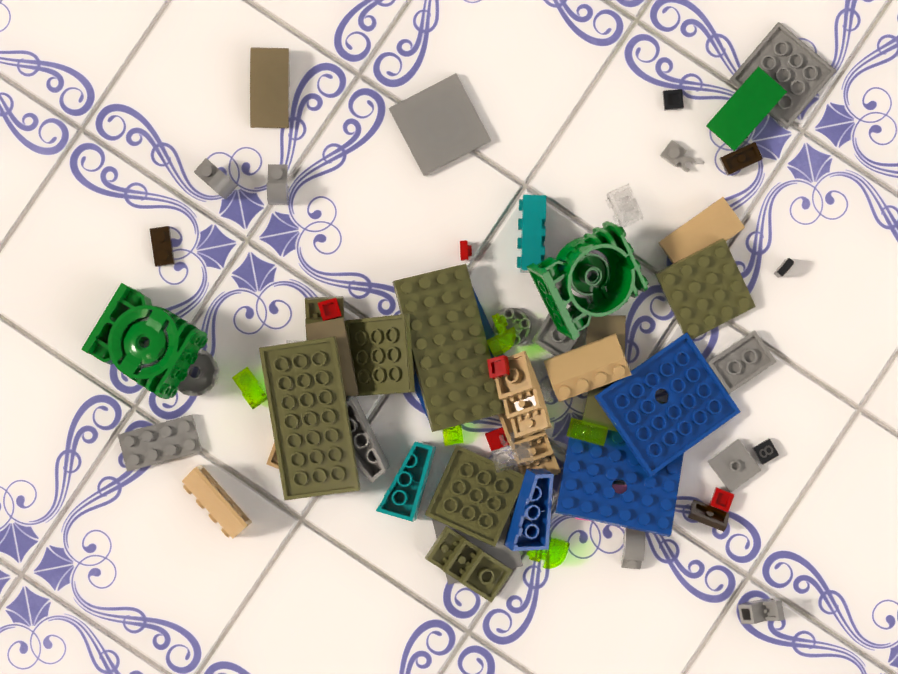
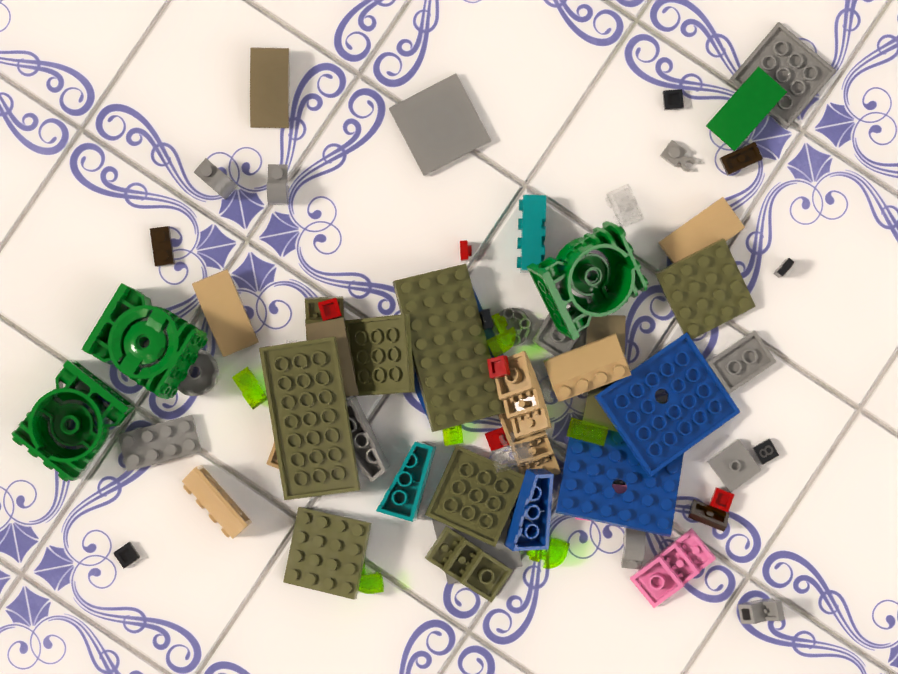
(34, 429): none -> green brick
(126, 555): none -> black tile
(225, 312): none -> tan slope
(327, 552): none -> olive plate
(371, 582): none -> clear neon green brick
(486, 319): none -> black tile
(672, 568): none -> bright pink slope

